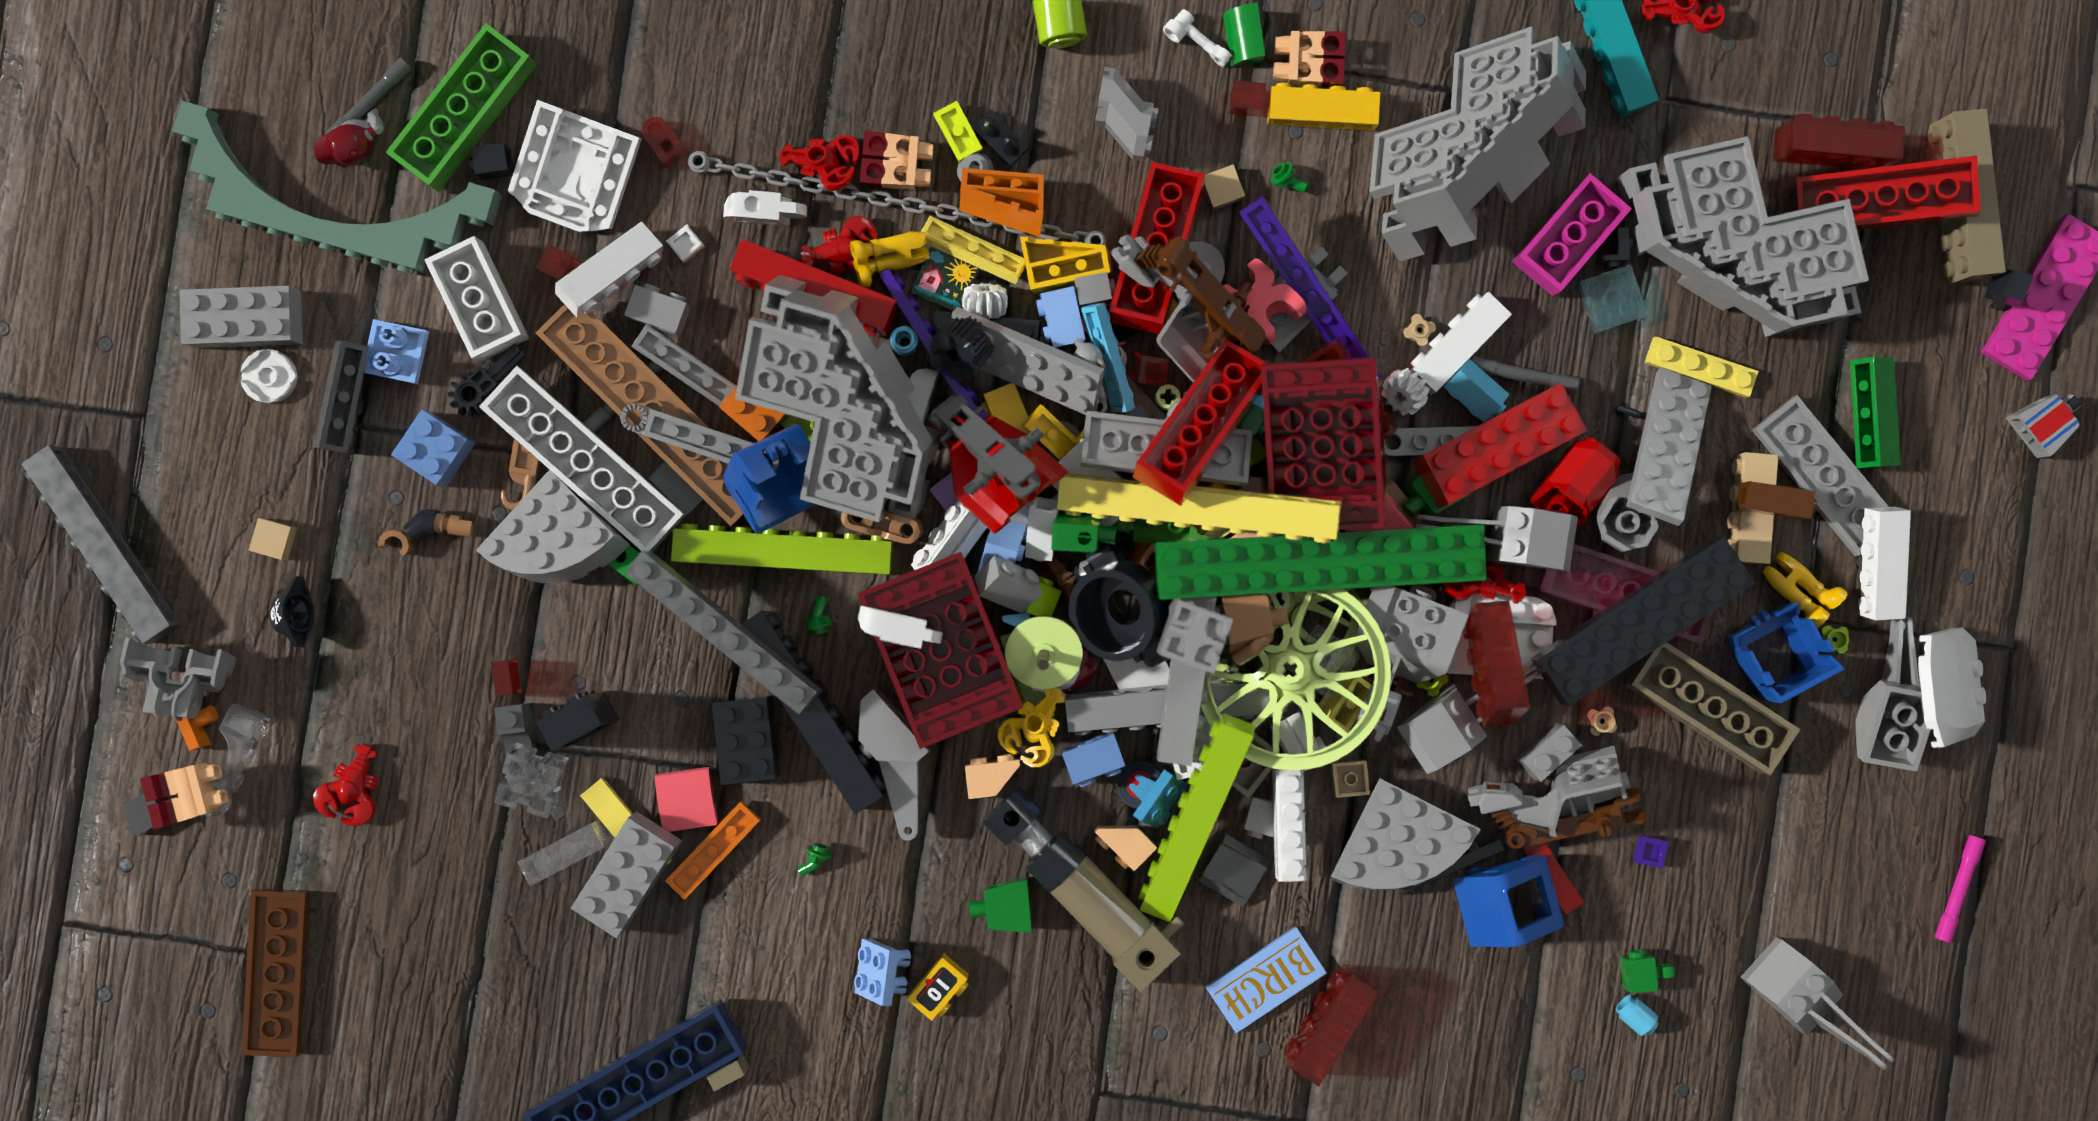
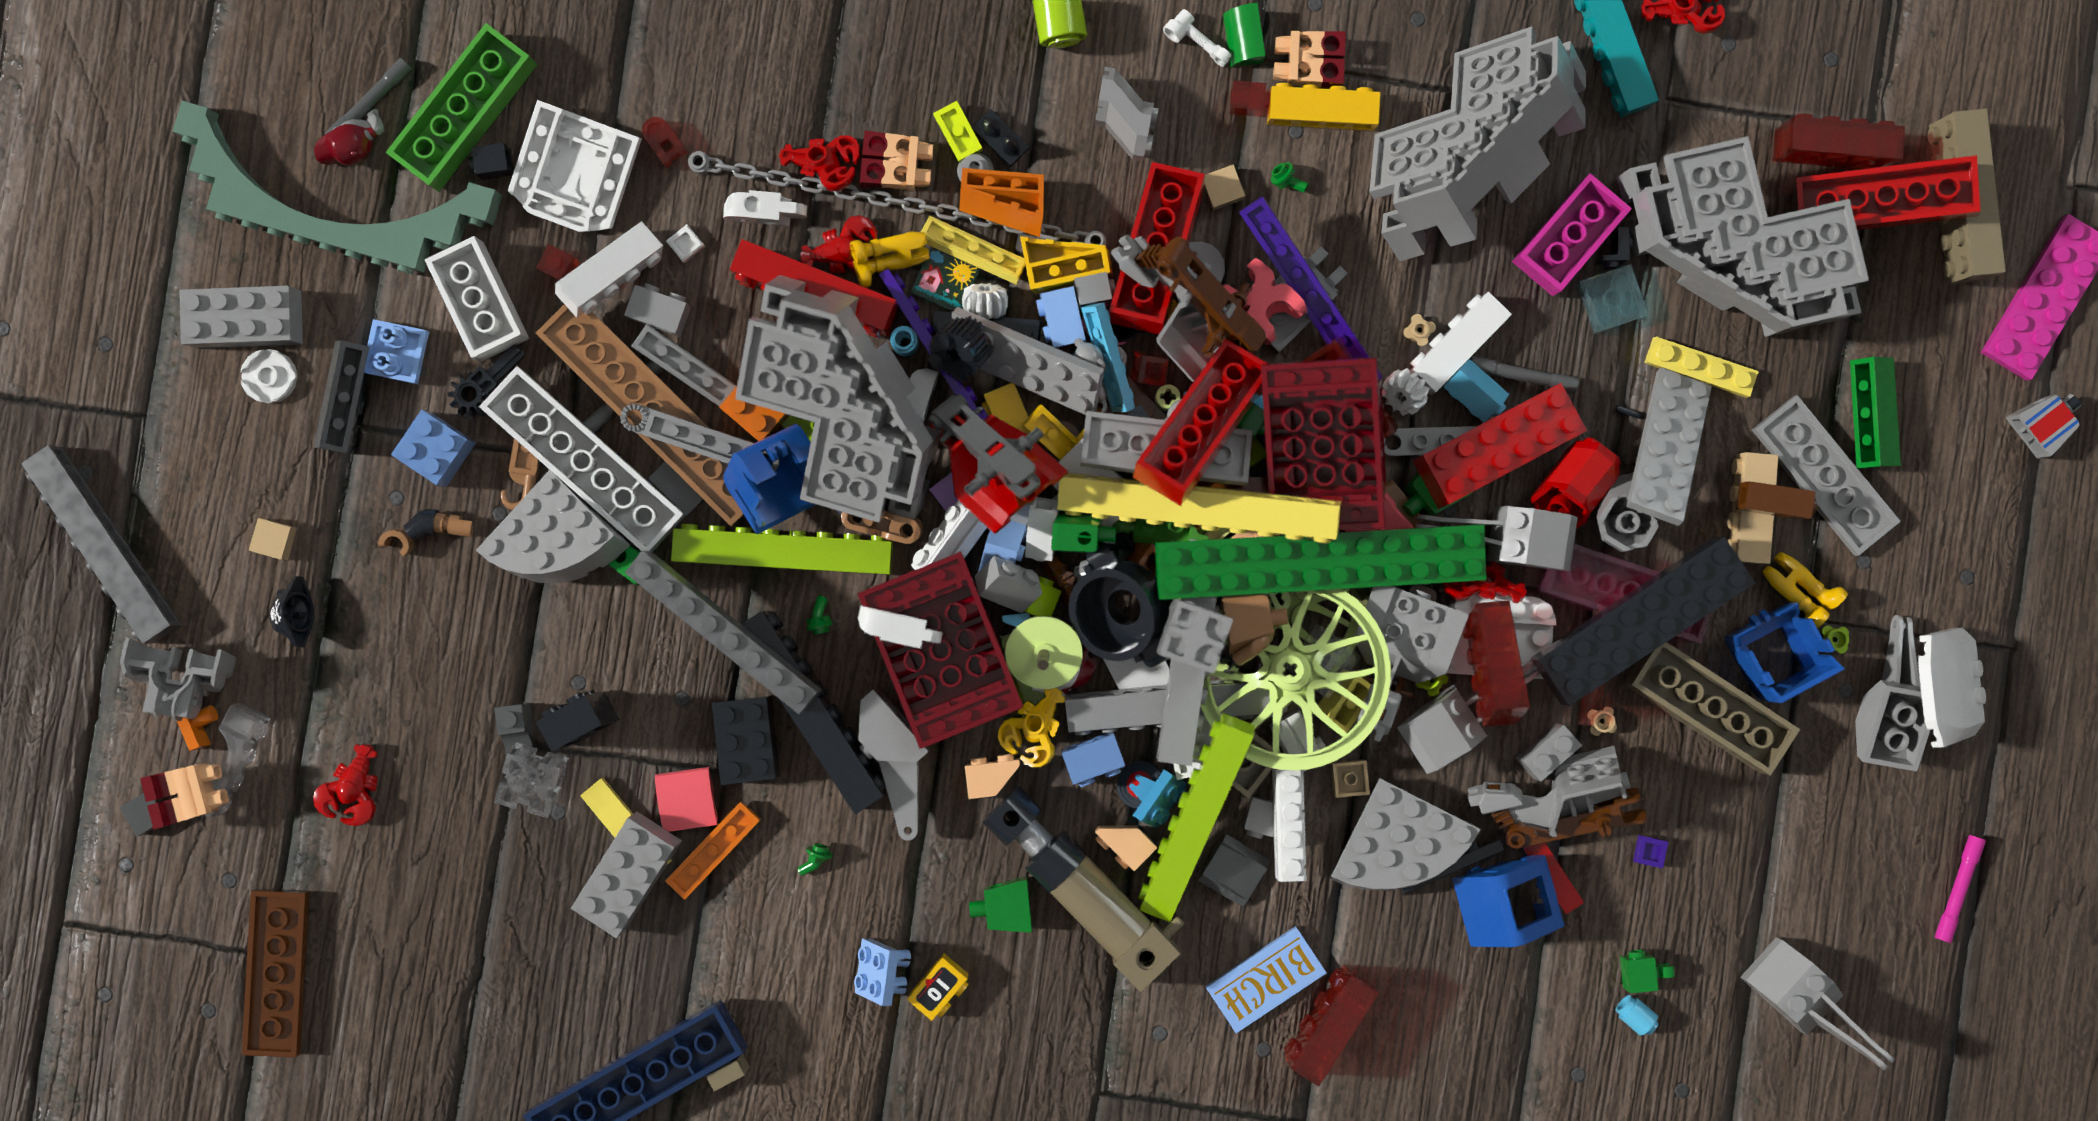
(506, 677): clear red piece -> none
(563, 853): clear brick -> none
(1884, 563): white brick -> none
(2008, 289): black brick -> none

